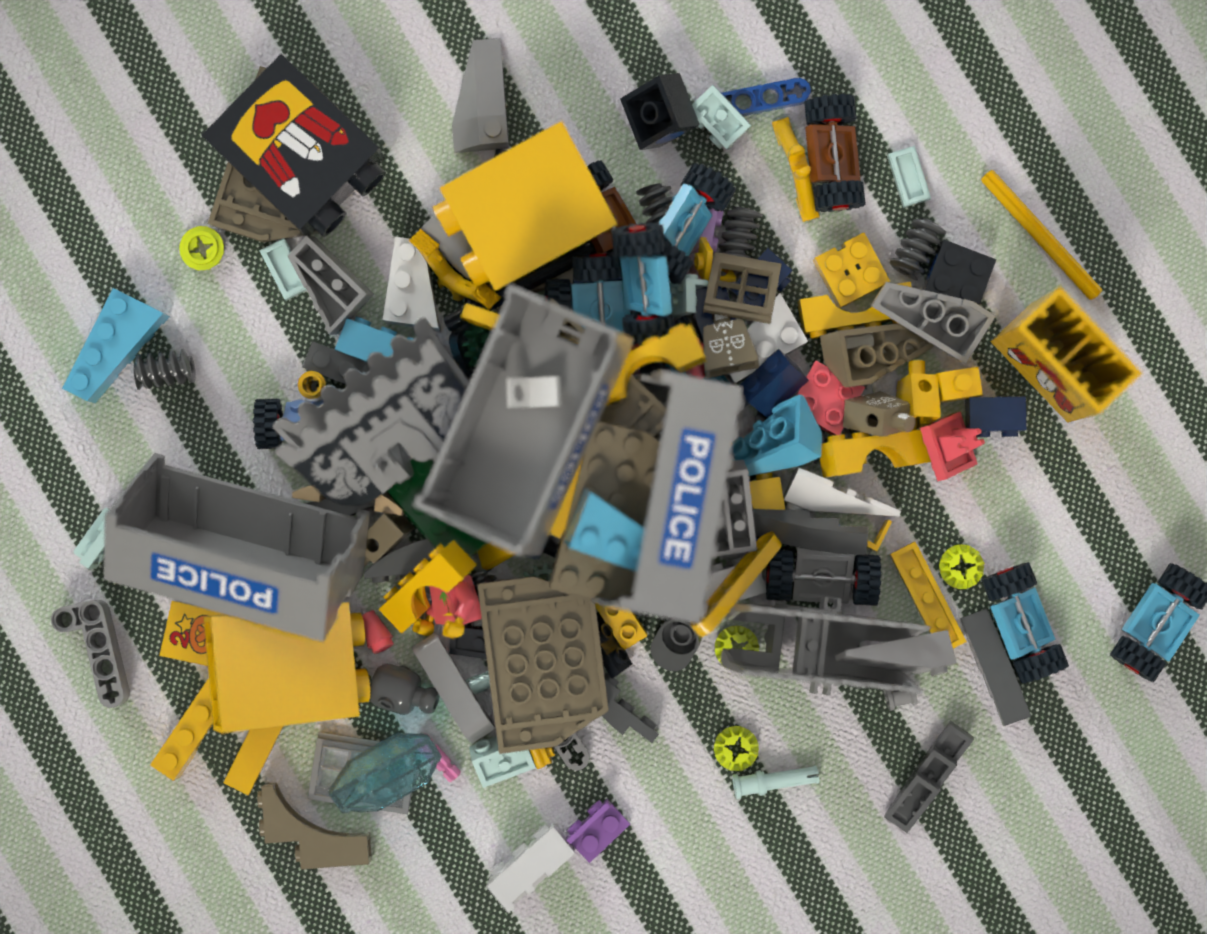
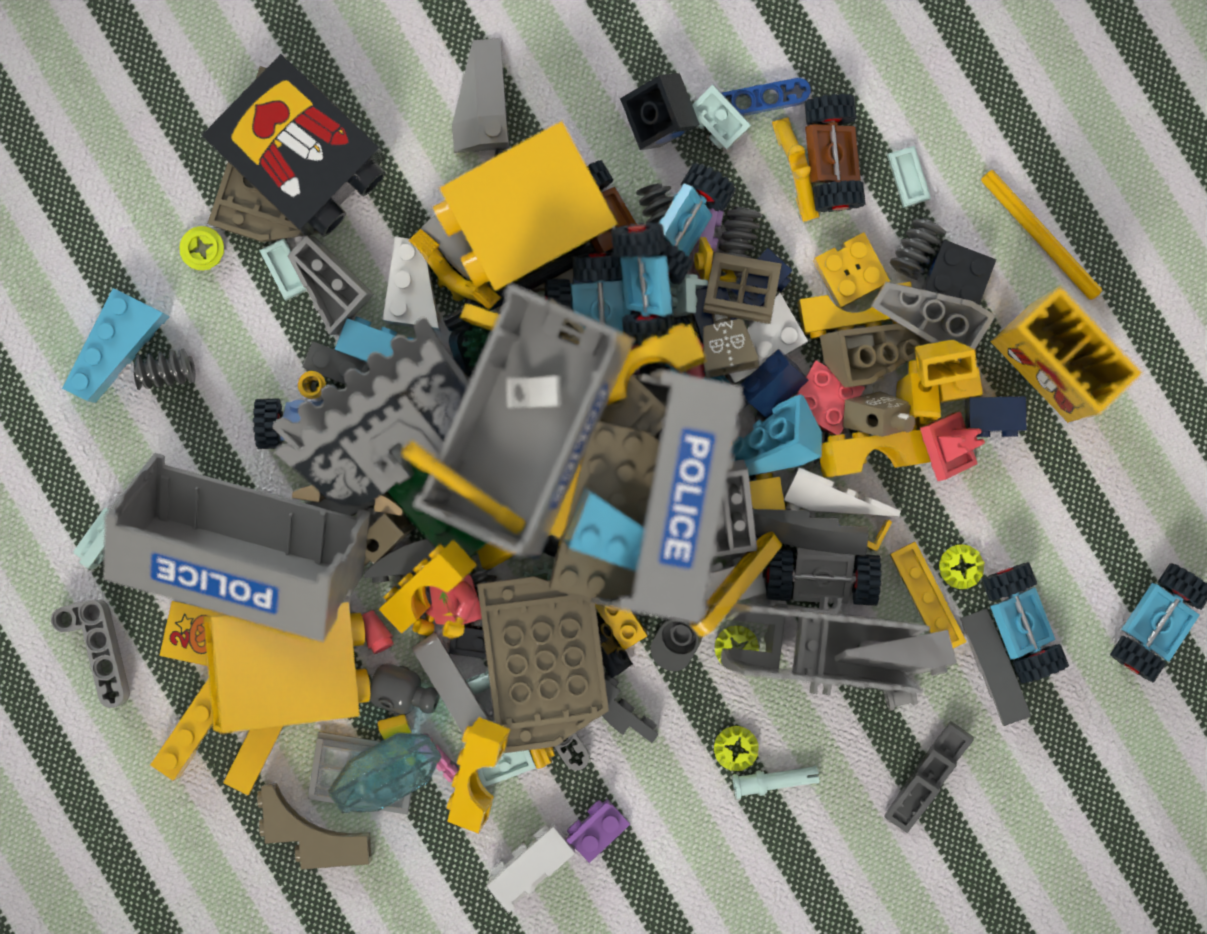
(394, 725): none -> yellow tile
(427, 462): none -> yellow piece
(484, 747): none -> yellow arch
(939, 362): none -> yellow torso

